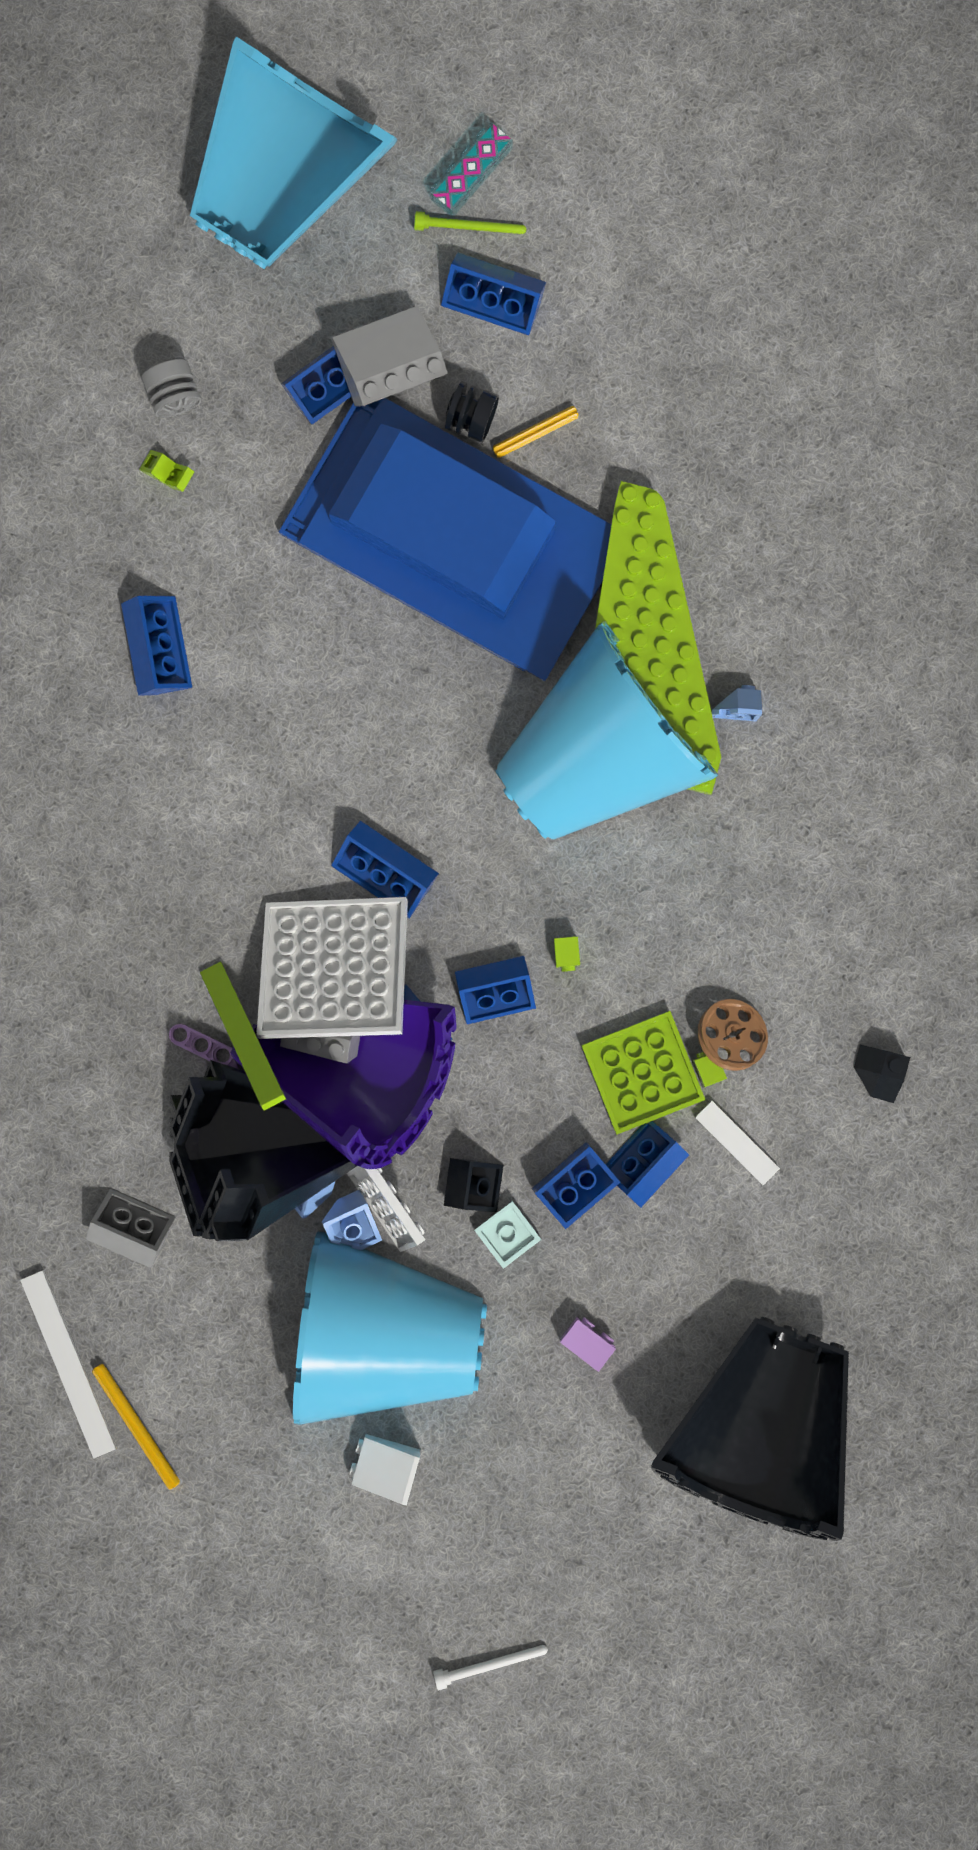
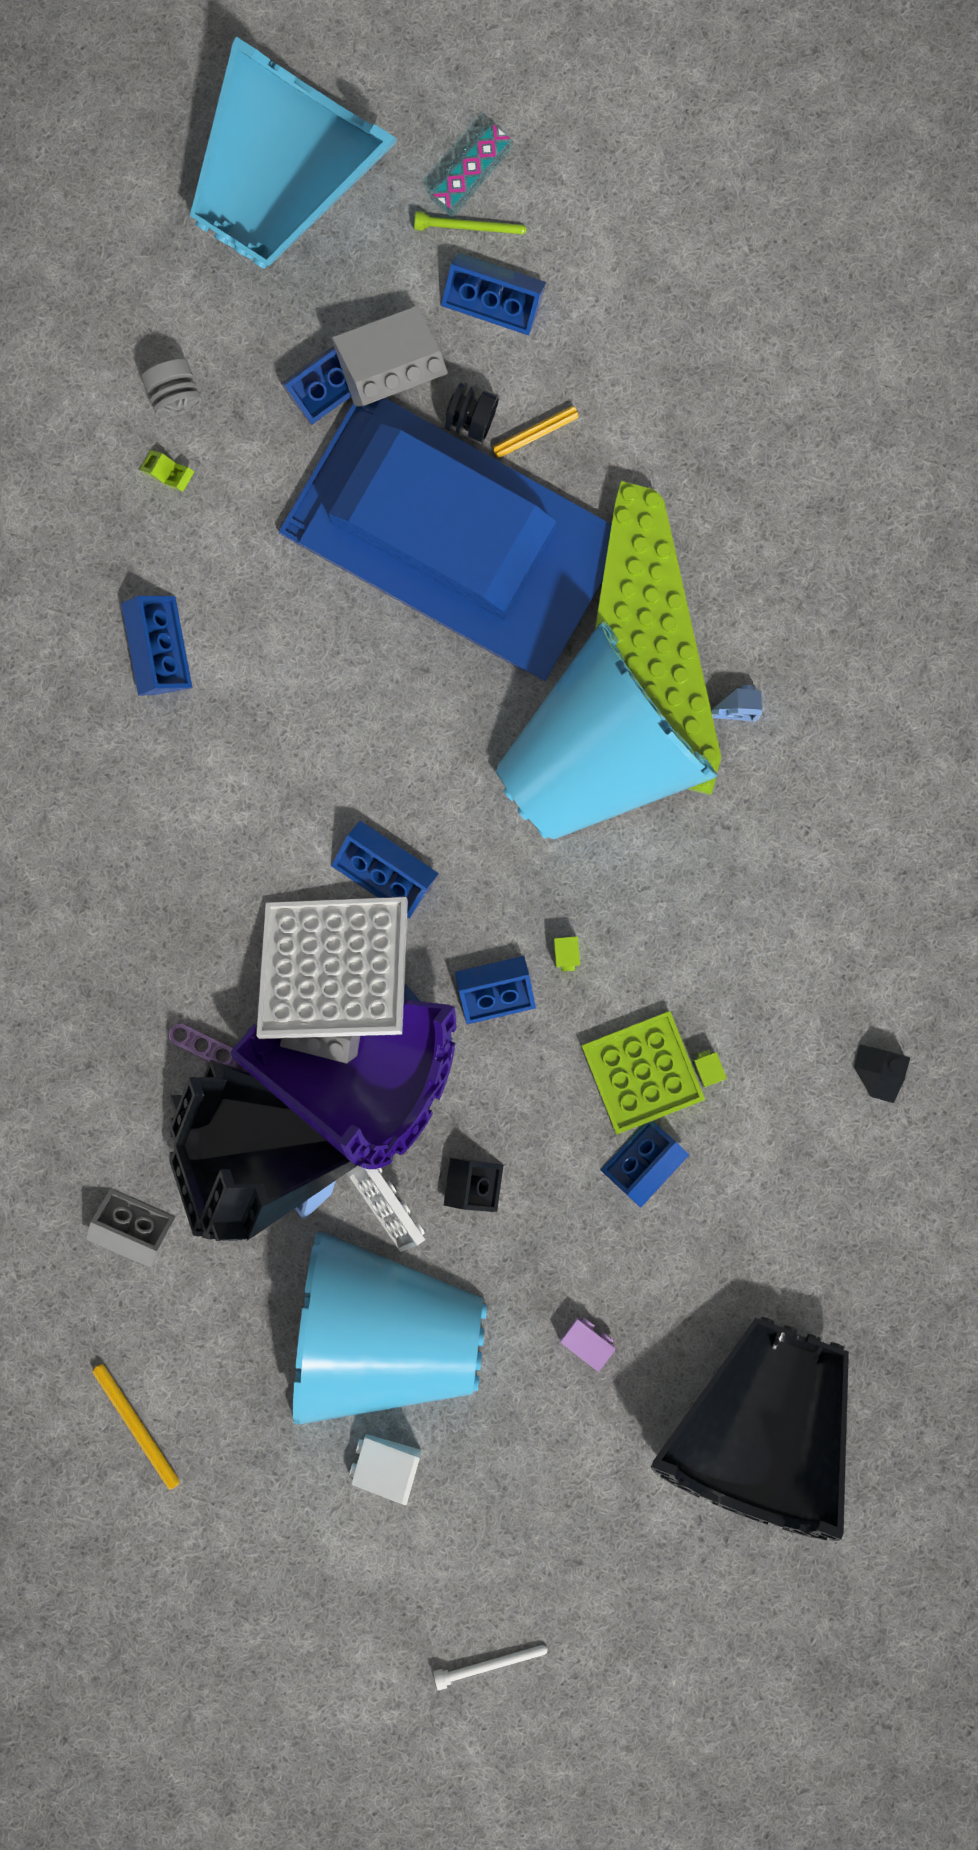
(68, 1364): white tile -> none
(242, 1036): lime tile -> none
(351, 1222): light blue slope -> none
(507, 1234): light aqua plate -> none
(575, 1185): blue slope -> none
(735, 1044): medium nougat wedge -> none
(737, 1142): white tile -> none

